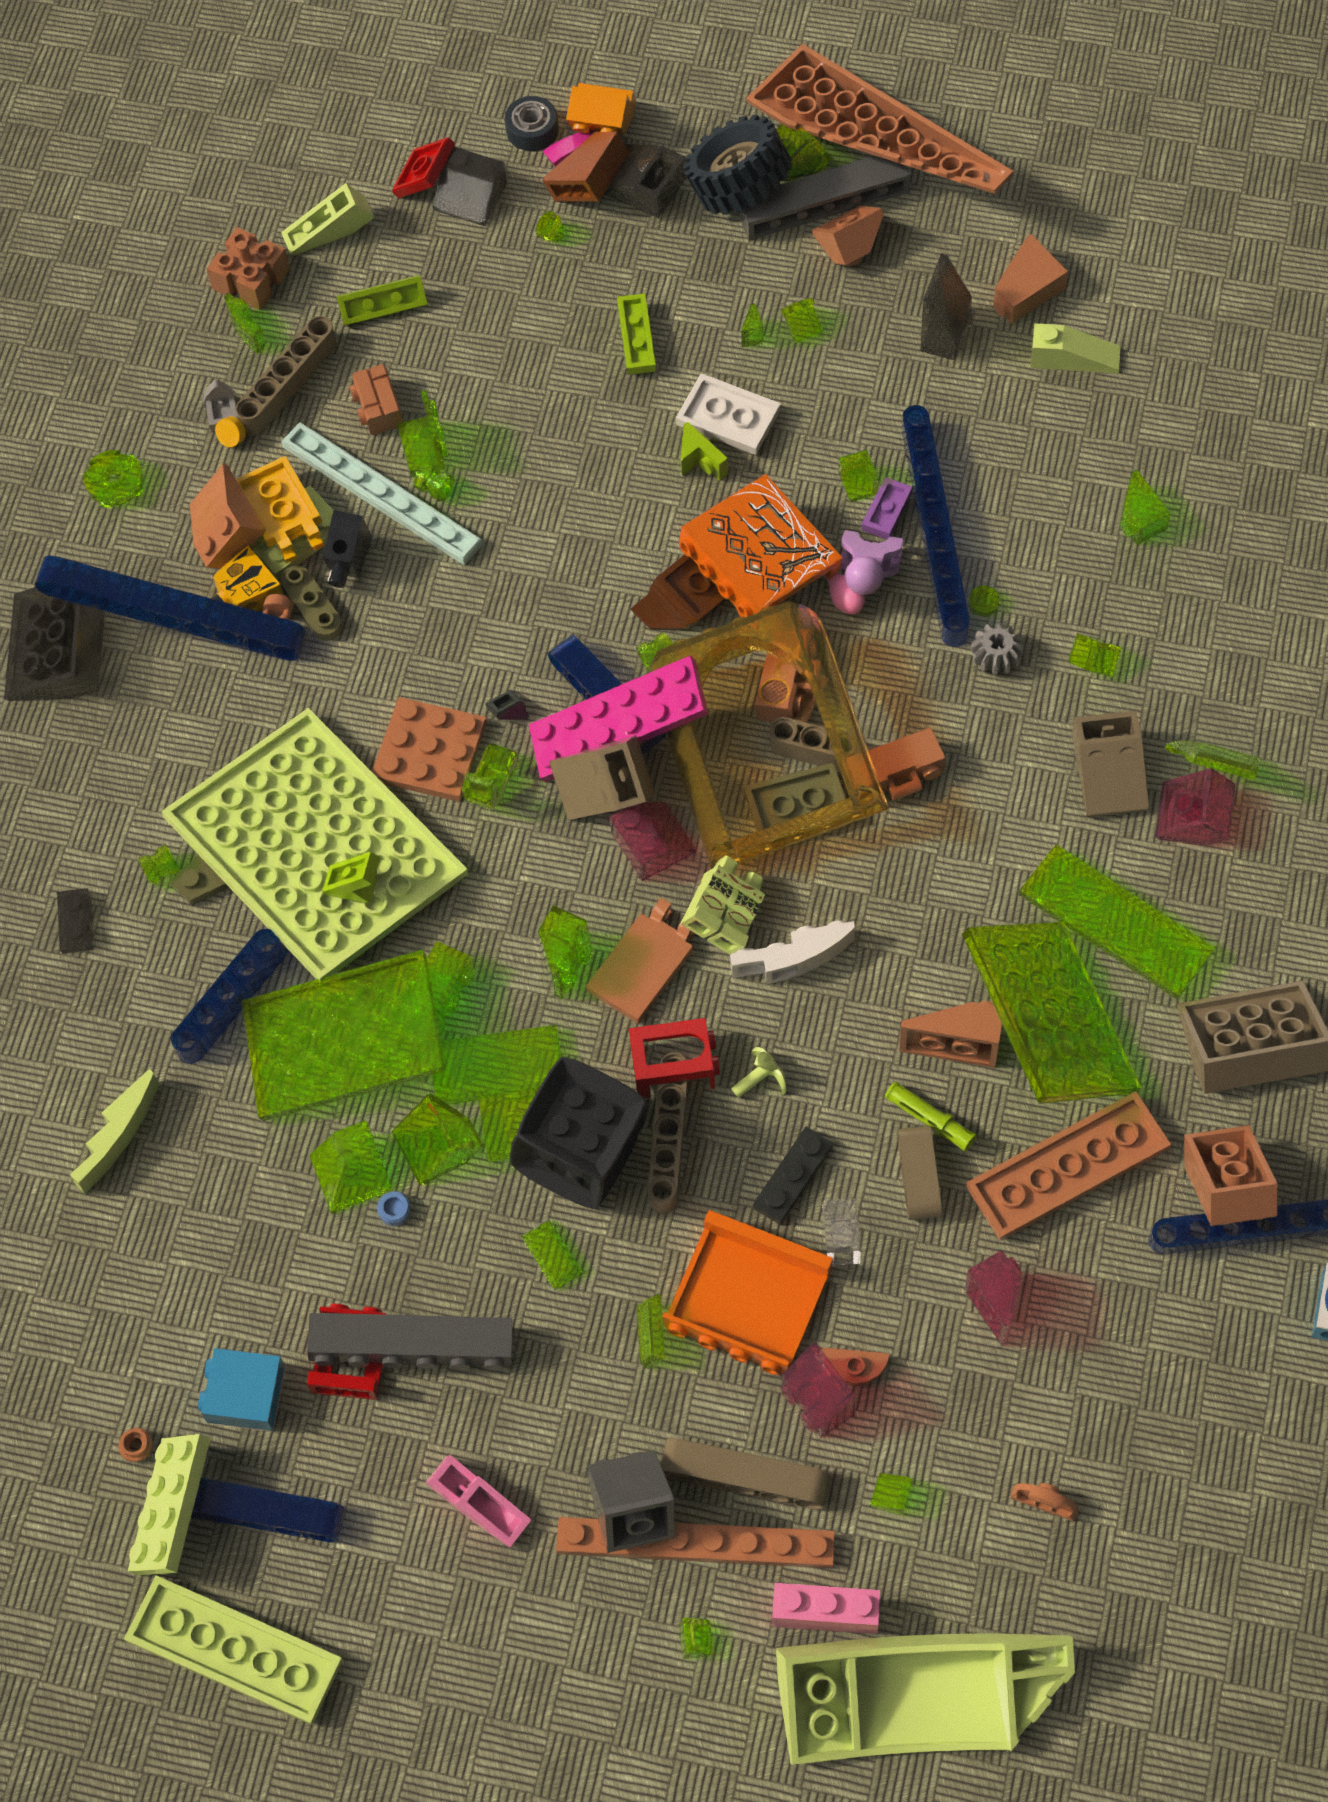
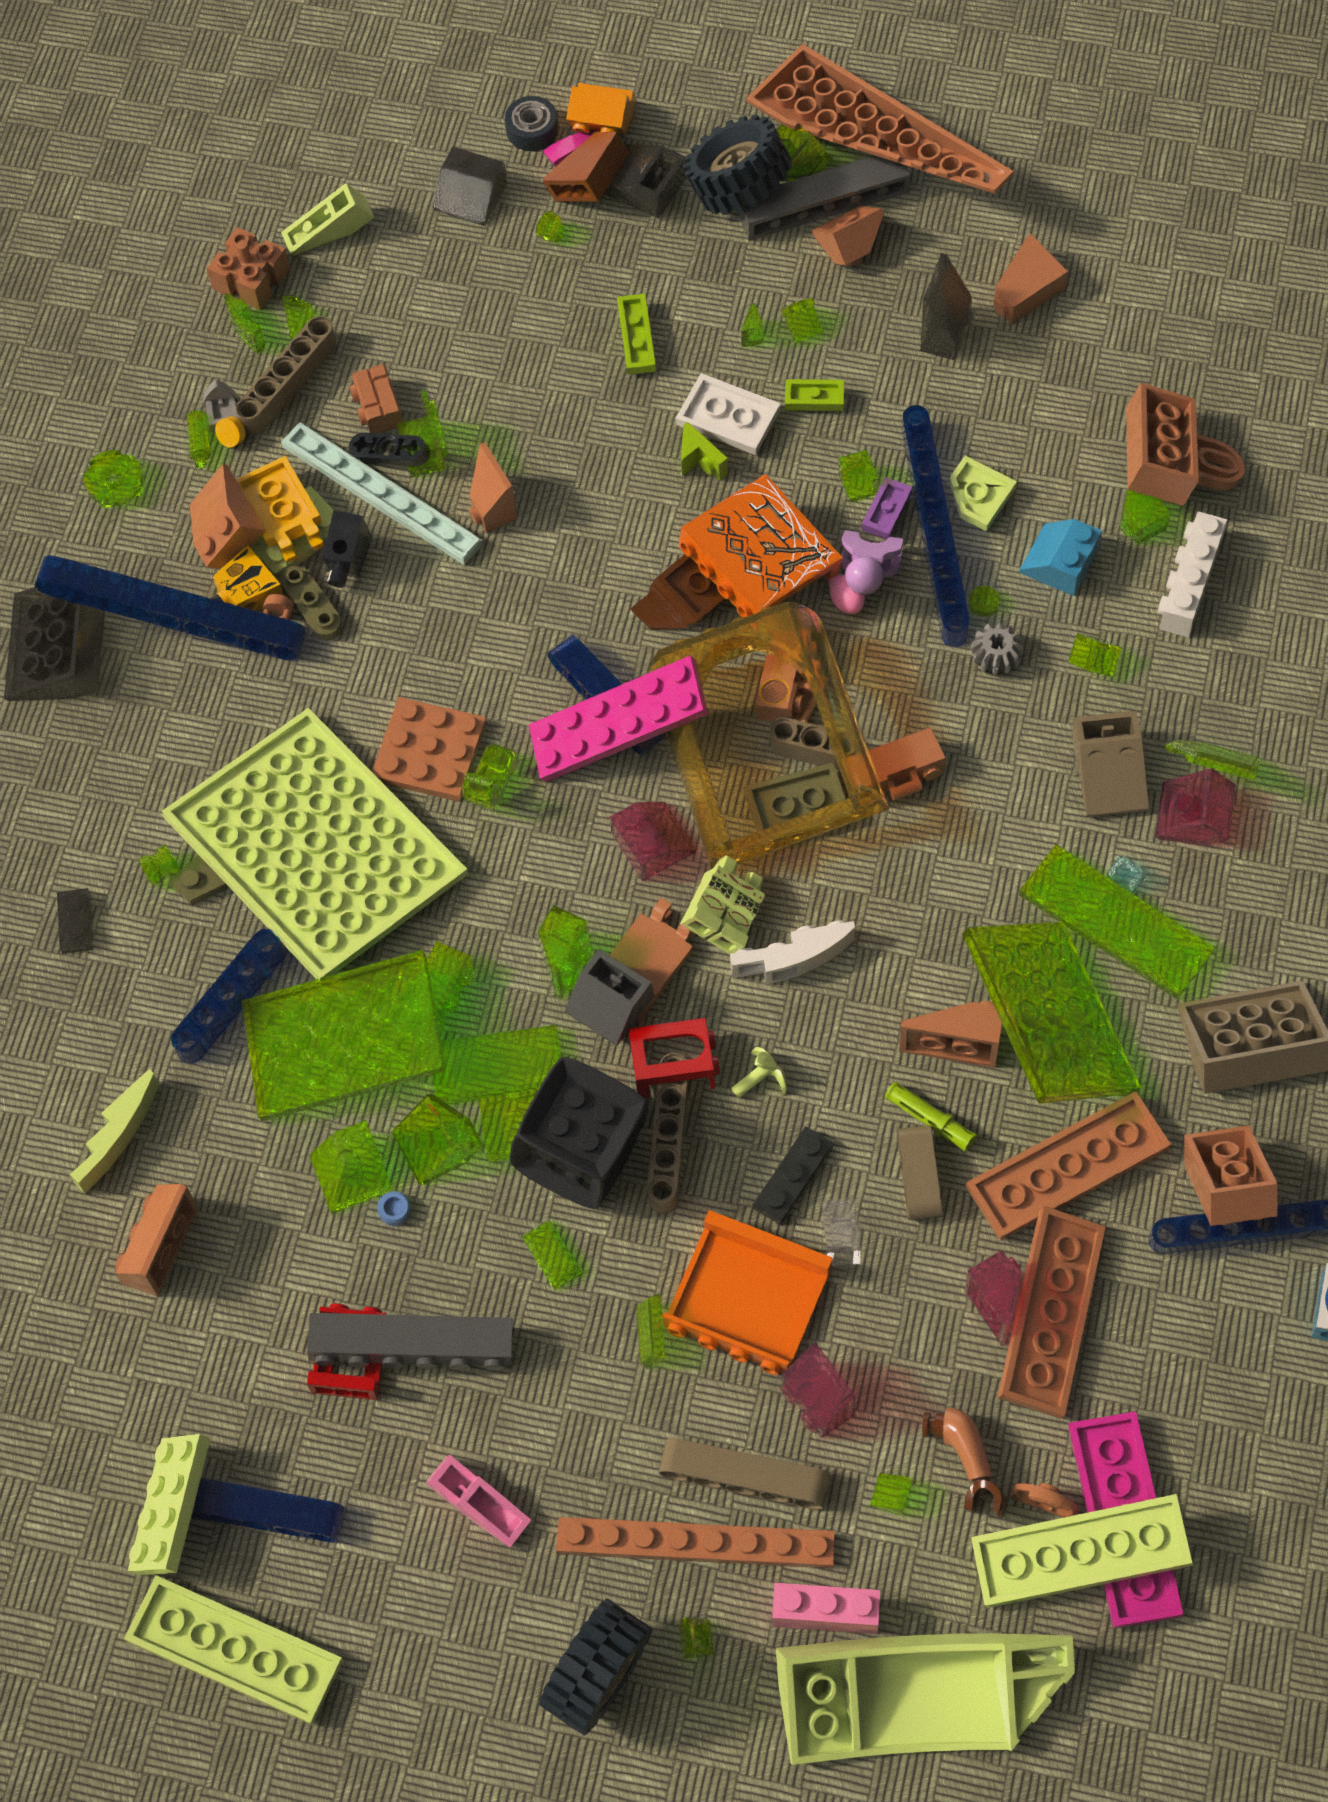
(129, 1438): nougat plate -> none
(156, 1238): none -> nougat slope
(198, 437): none -> clear neon green cylinder
(242, 1389): dark azure piece -> none
(297, 314): none -> clear neon green tile
(353, 878): lime slope -> none
(381, 300): lime plate -> none
(398, 457): none -> black beam
(423, 167): red tile -> none
(435, 482): clear neon green wheel -> none
(491, 493): none -> nougat slope
(507, 707): pearl dark grey slope -> none
(595, 1666): none -> black wheel
(603, 778): dark tan slope -> none
(609, 997): none -> dark grey slope
(632, 1500): dark grey slope -> none
(647, 651): clear neon green wheel -> none
(814, 395): none -> lime plate
(857, 1367): nougat plate -> none
(963, 1435): none -> piece
(979, 492): none -> yellowish green plate
(1051, 1312): none -> nougat plate
(1062, 554): none -> dark azure slope
(1073, 350): yellowish green slope -> none
(1081, 1551): none -> yellowish green plate
(1115, 1474): none -> dark pink plate
(1127, 873): none -> clear light blue slope
(1167, 453): none -> nougat brick
(1193, 573): none -> white brick

